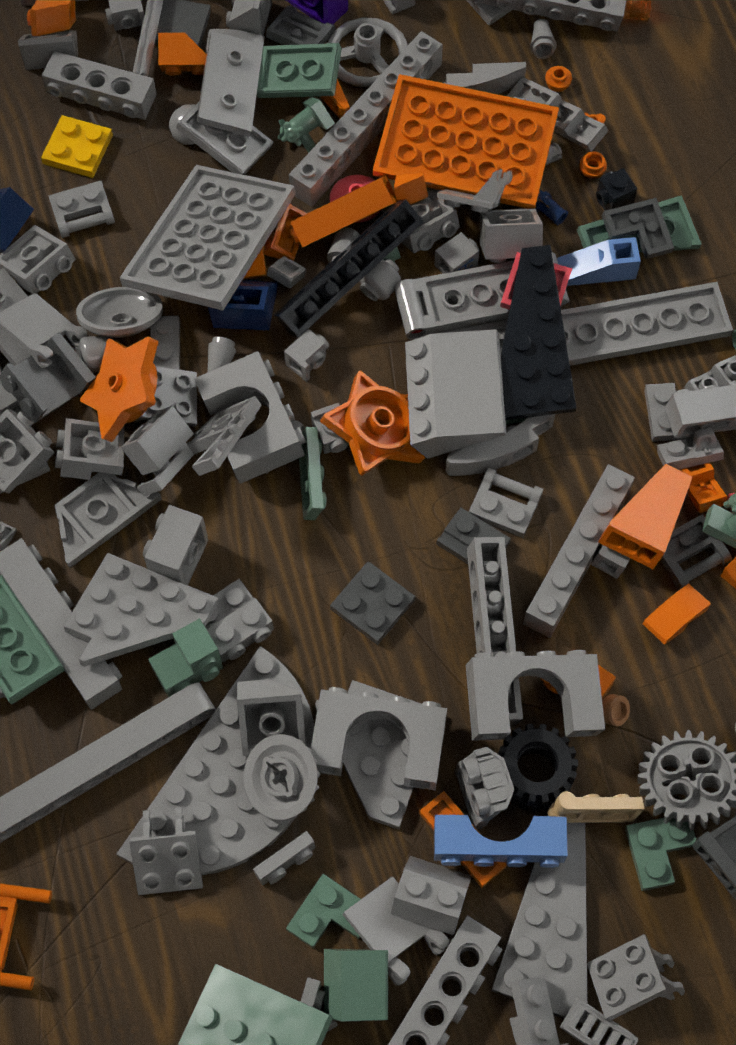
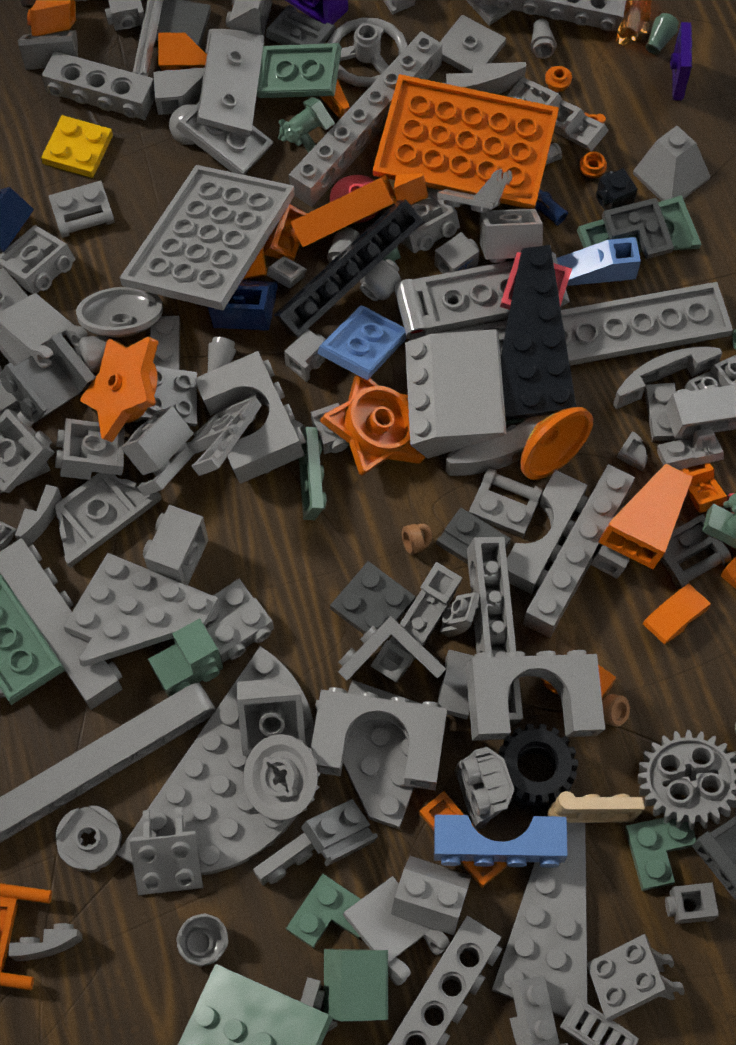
(35, 522): none -> light grey slope
(54, 942): none -> light grey slope
(93, 856): none -> light grey plate
(177, 88): none -> light grey slope
(202, 939): none -> light grey hair
(339, 832): none -> dark grey plate
(363, 342): none -> medium blue tile
(375, 637): none -> light grey bracket
(413, 538): none -> medium nougat tile
(419, 621): none -> light grey slope
(454, 690): none -> light grey slope
(459, 615): none -> light grey slope
(470, 44): none -> light grey plate
(555, 442): none -> orange dish
(560, 501): none -> light grey arch
(632, 27): none -> clear orange tile
(634, 452): none -> light grey tile
(662, 31): none -> sand green cone
(672, 166): none -> light grey slope
(681, 60): none -> dark purple plate
(694, 359): none -> light grey slope
(702, 898): none -> light grey brick

